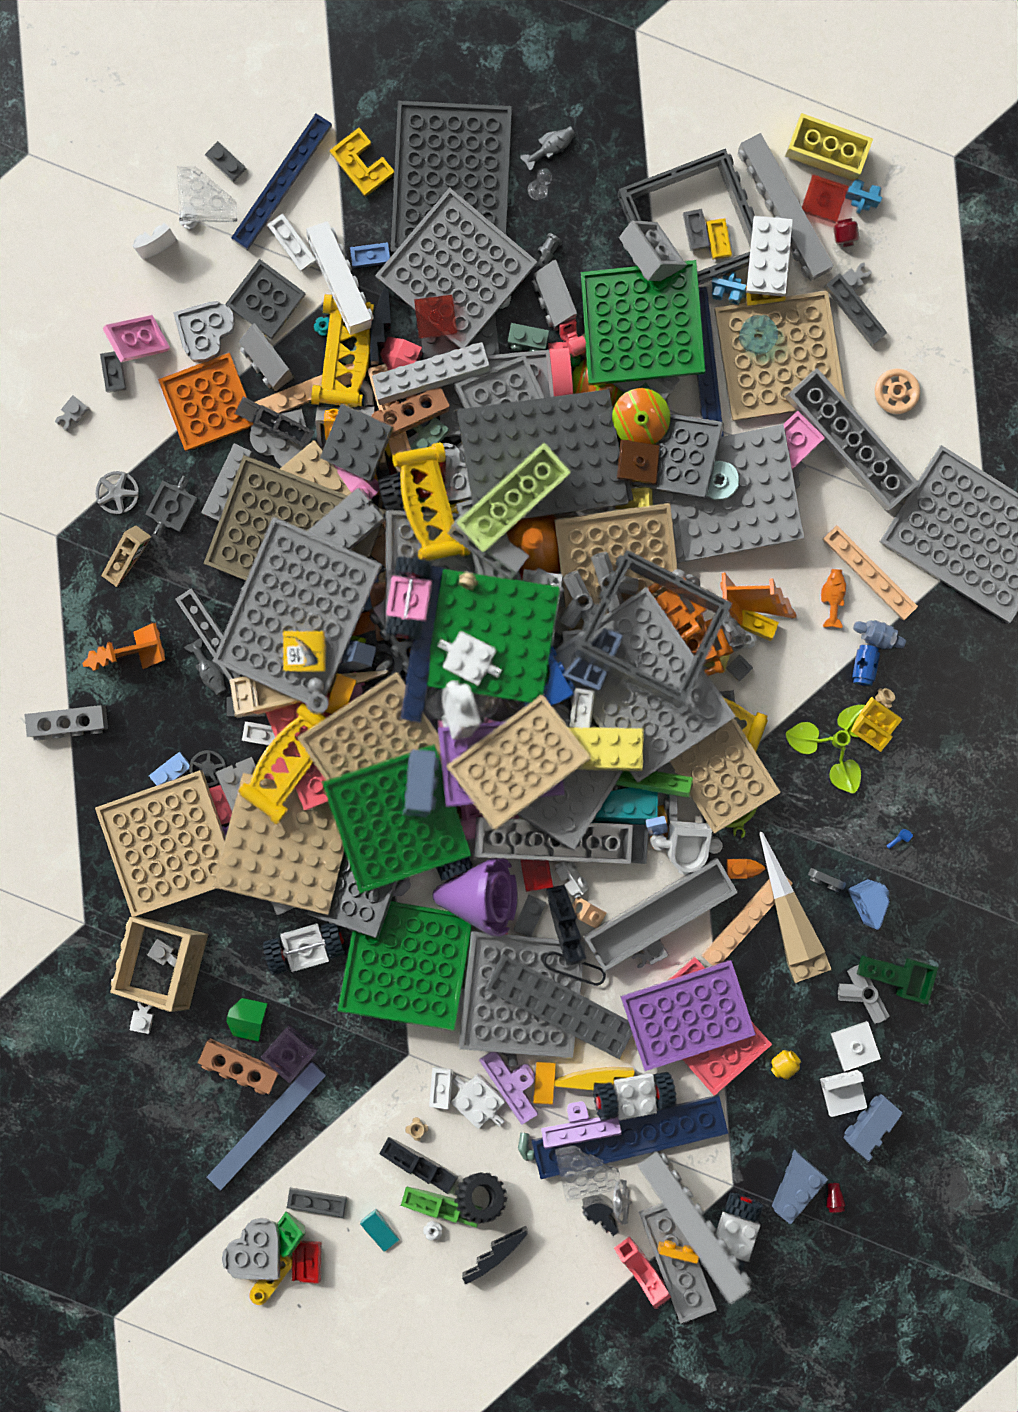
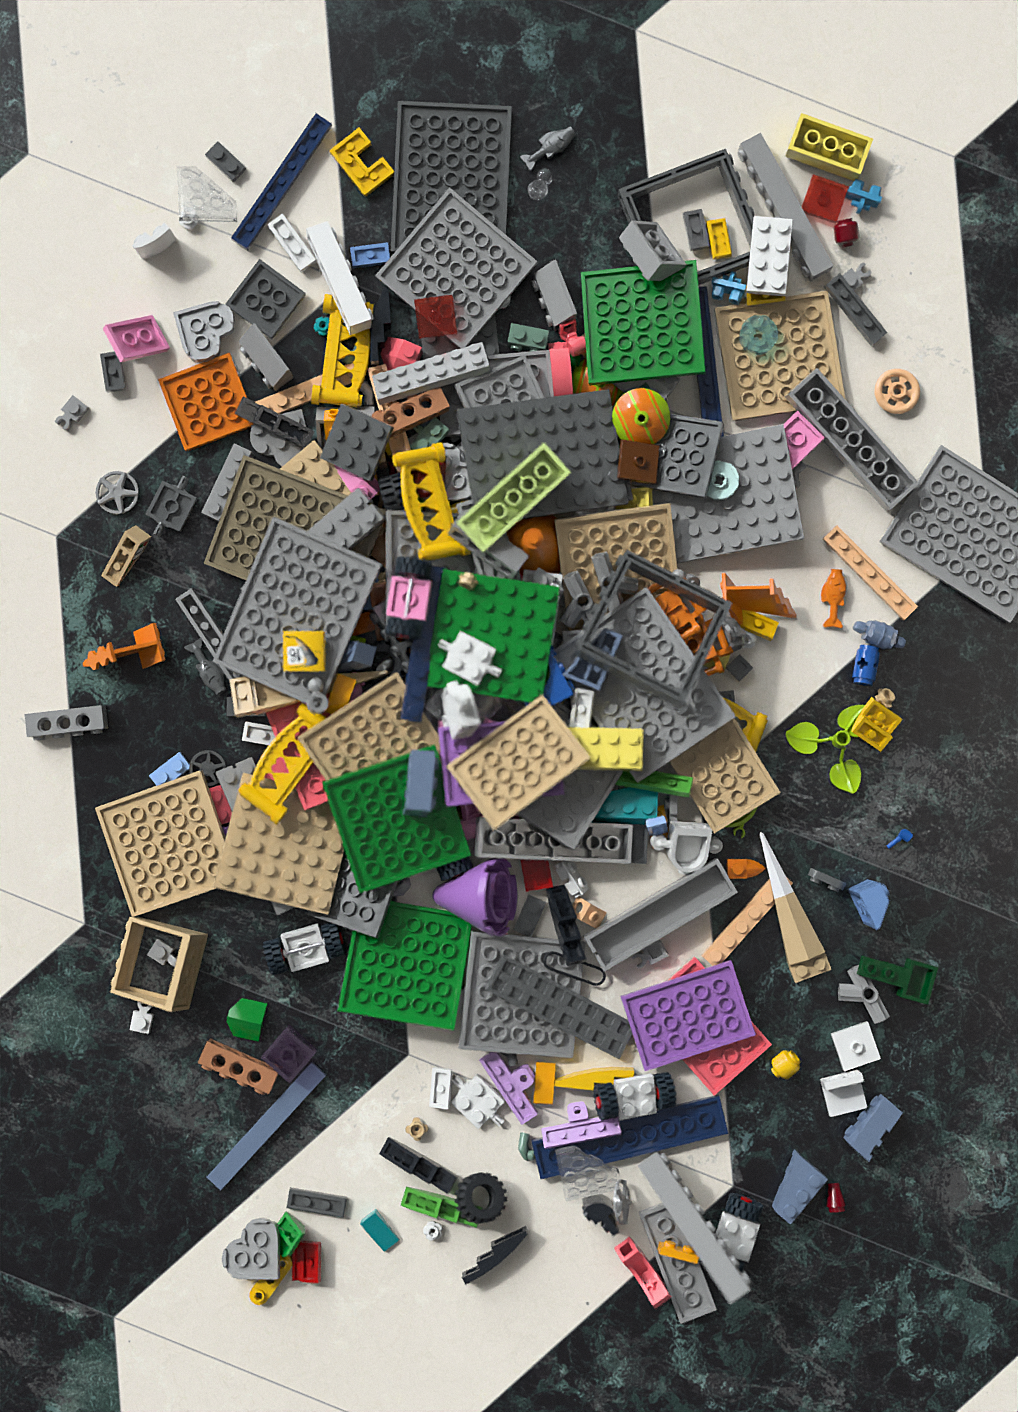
(546, 252): dark grey piece -> none

